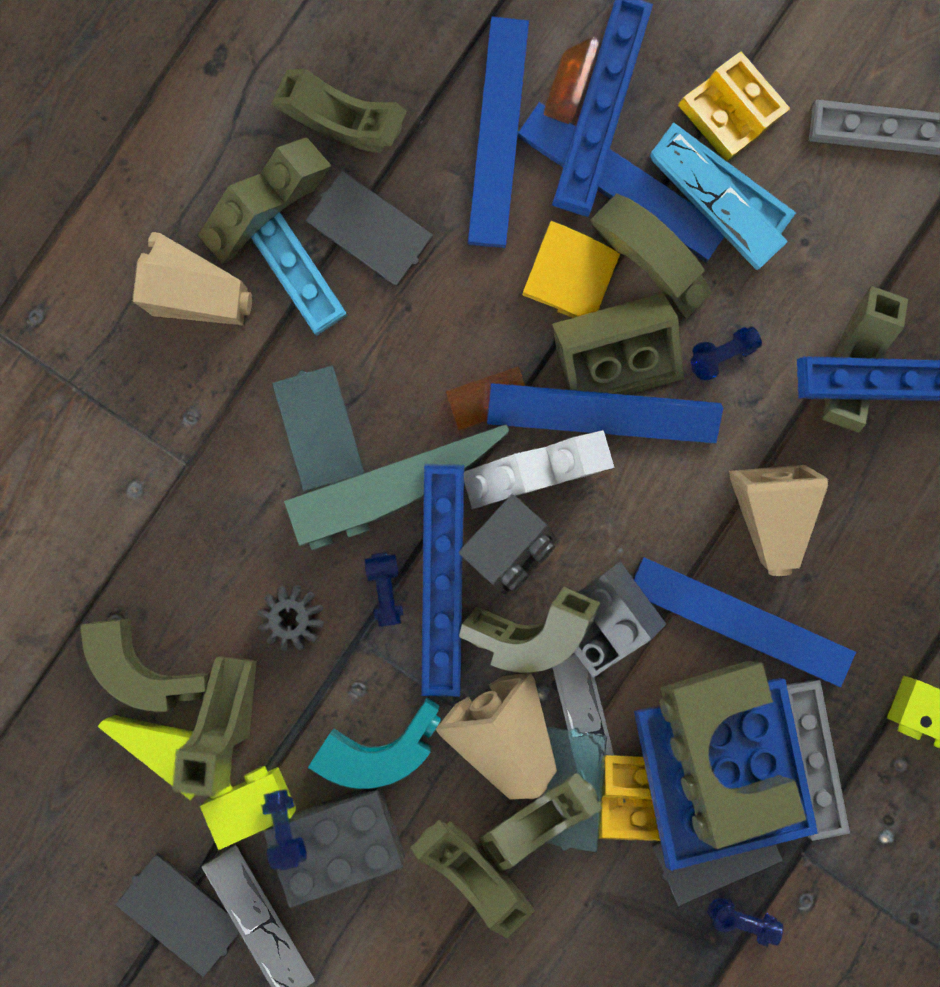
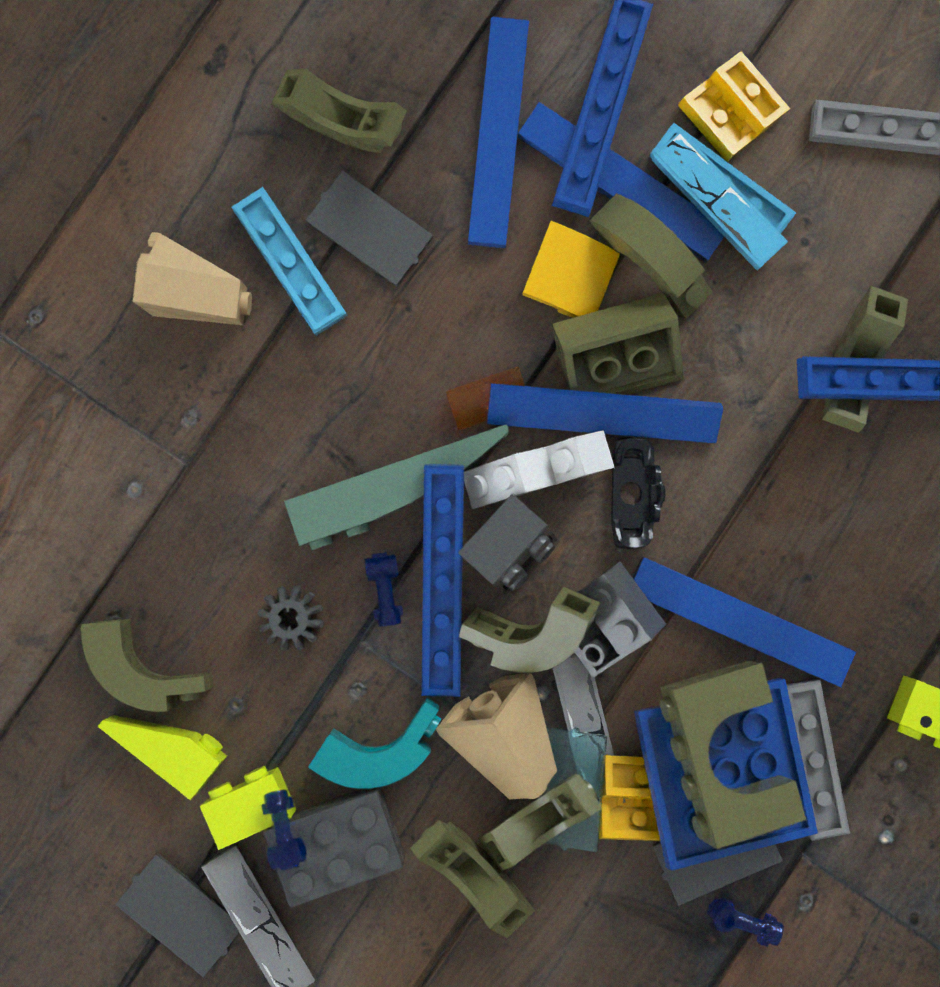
(223, 721): olive arch -> none
(251, 203): olive arch -> none
(318, 428): clear light blue piece -> none
(570, 81): clear orange slope -> none
(635, 463): none -> black piece
(707, 355): clear blue bar -> none
(780, 512): tan slope -> none

